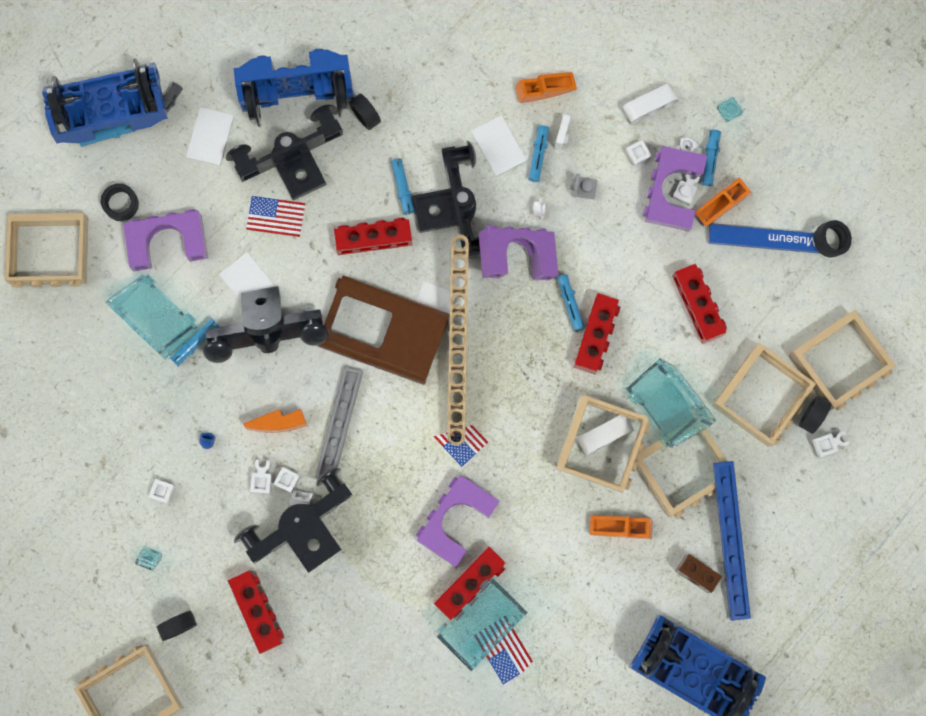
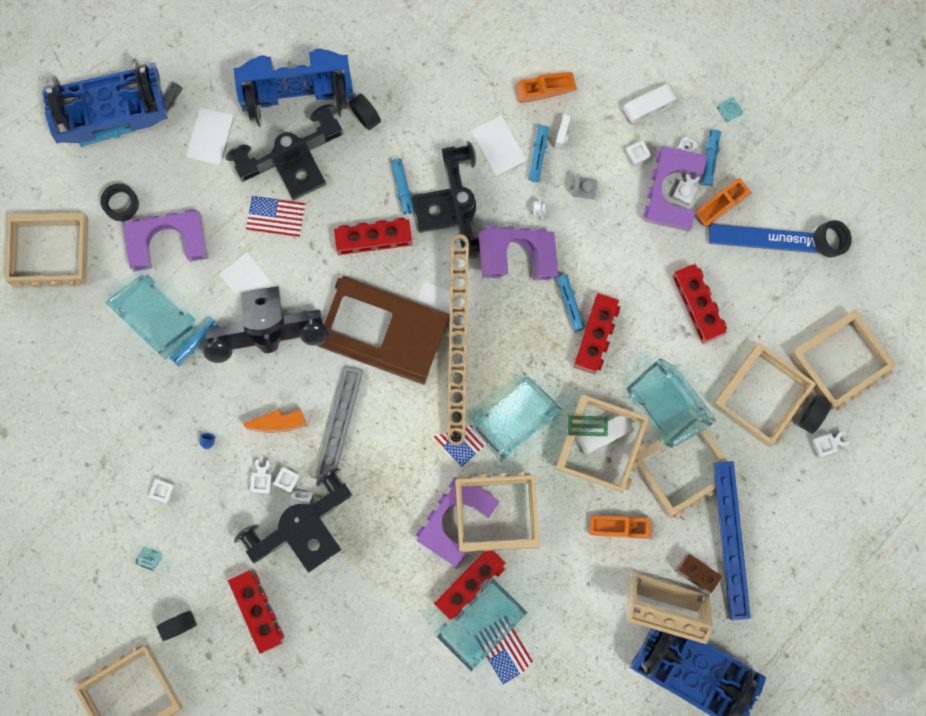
(503, 479): none -> tan window
(516, 418): none -> clear light blue windscreen
(593, 426): none -> clear green tile
(665, 620): none -> tan window

